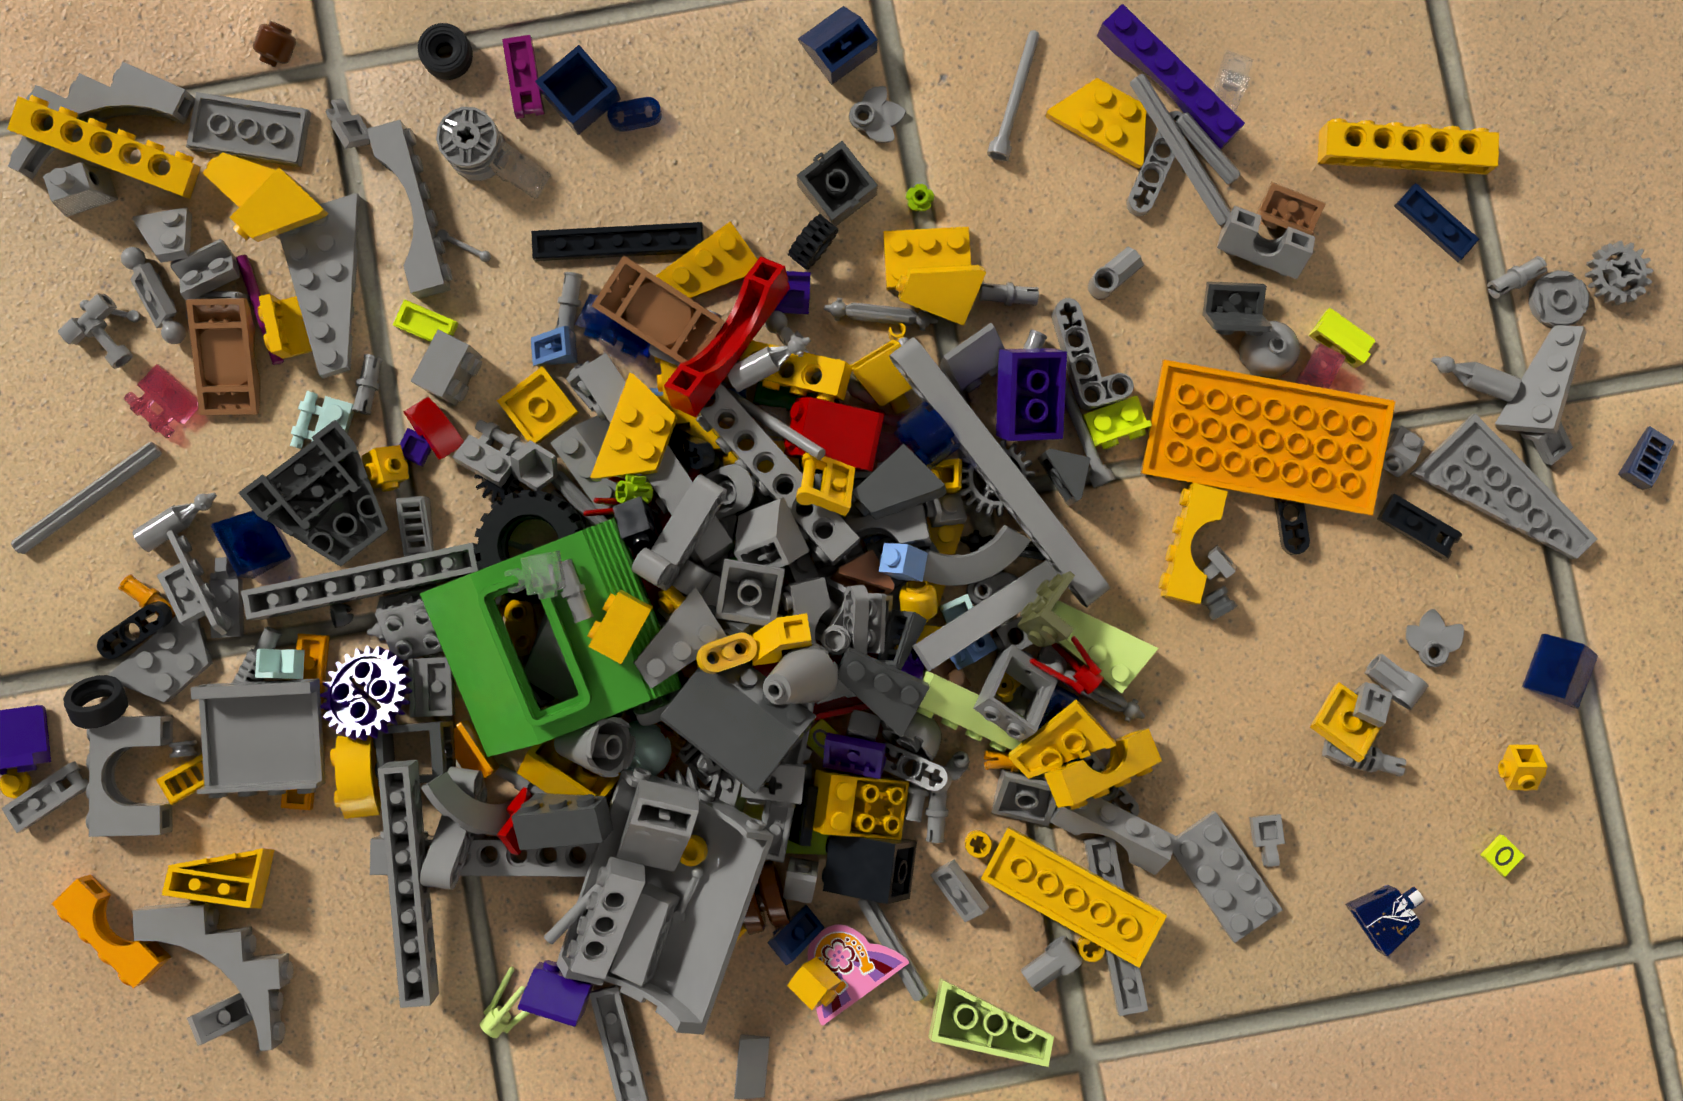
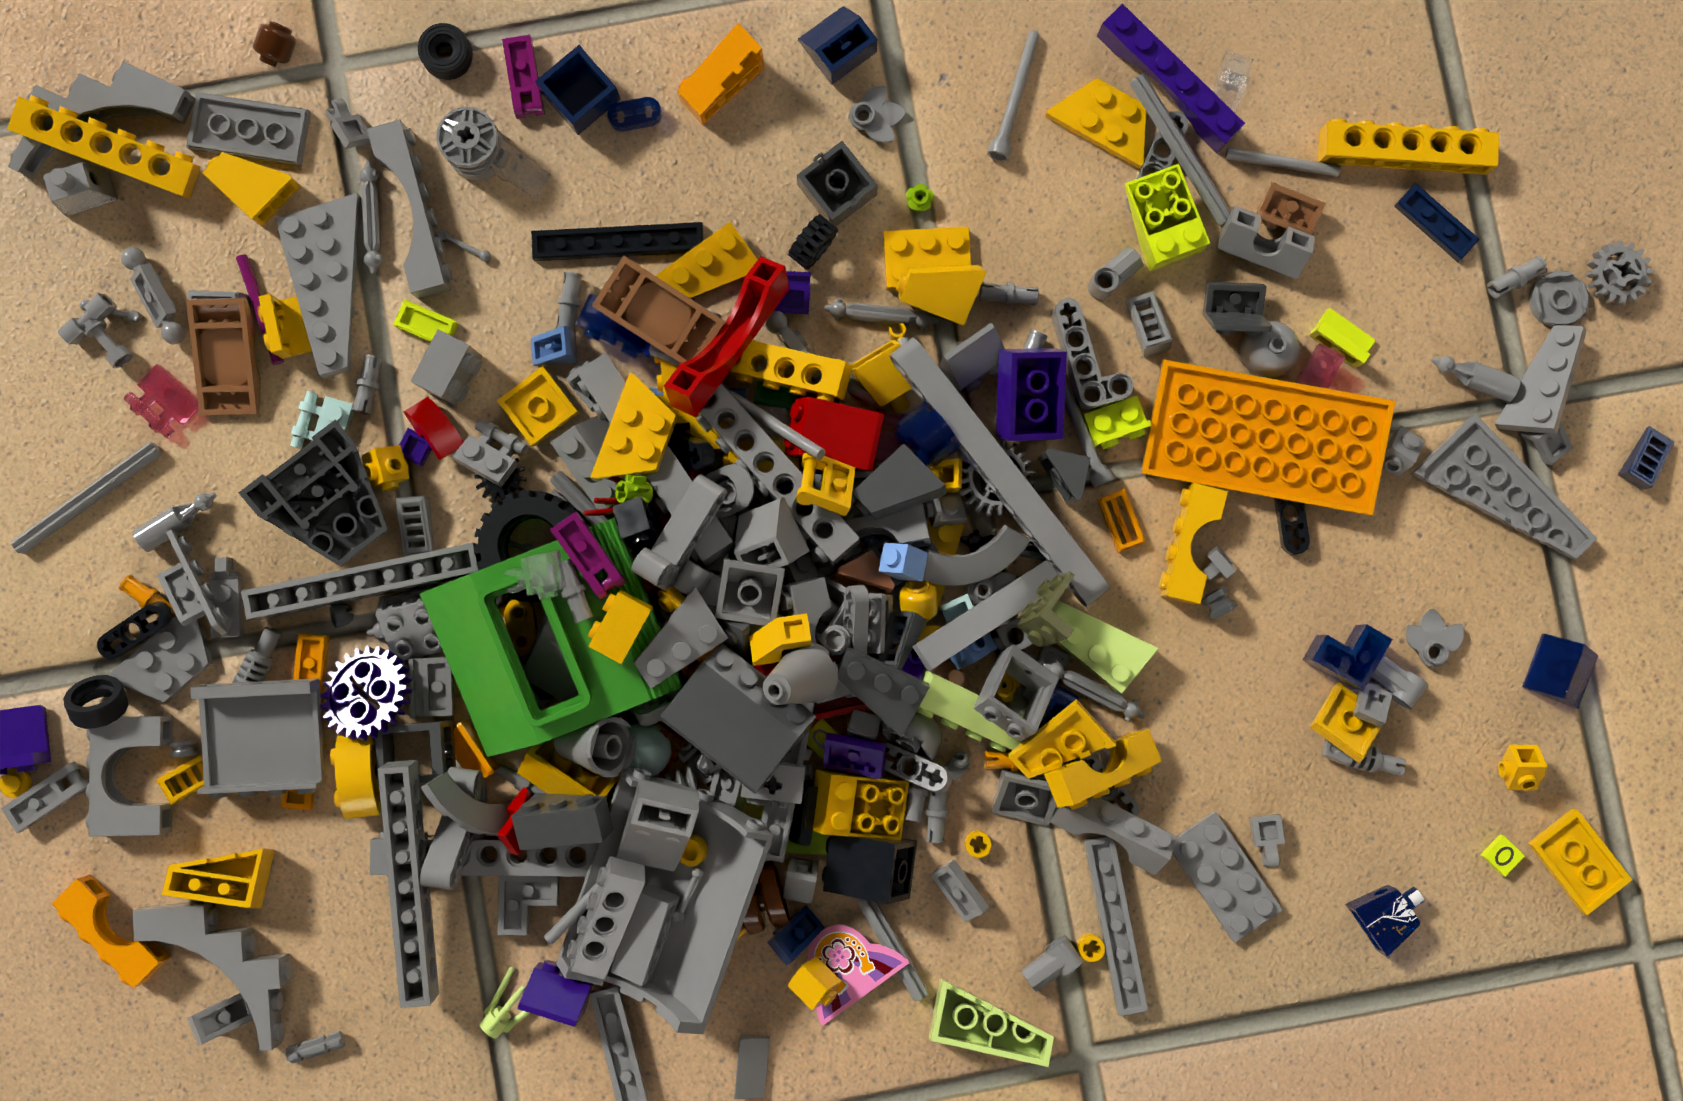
(167, 233): light grey wing -> none
(206, 269): light grey bracket -> none
(250, 544): clear blue slope -> none
(276, 208): yellow slope -> none
(279, 663): light aqua panel -> none
(315, 1047): none -> light grey axle
(370, 217): none -> light grey wheel
(516, 897): none -> light grey plate
(534, 466): light grey panel -> none
(587, 554): none -> magenta plate
(722, 74): none -> light orange wedge
(725, 653): yellow plate -> none
(764, 363): light grey wheel -> none
(1074, 896): yellow plate -> none
(1086, 677): red plant -> none
(1110, 523): none -> light orange tile
(1149, 347): none -> light grey slope
(1165, 217): none -> neon yellow slope
(1207, 148): light grey axle -> none
(1282, 162): none -> light grey bar
(1349, 662): none -> clear blue brick
(1419, 526): black plate -> none
(1579, 861): none -> yellow plate

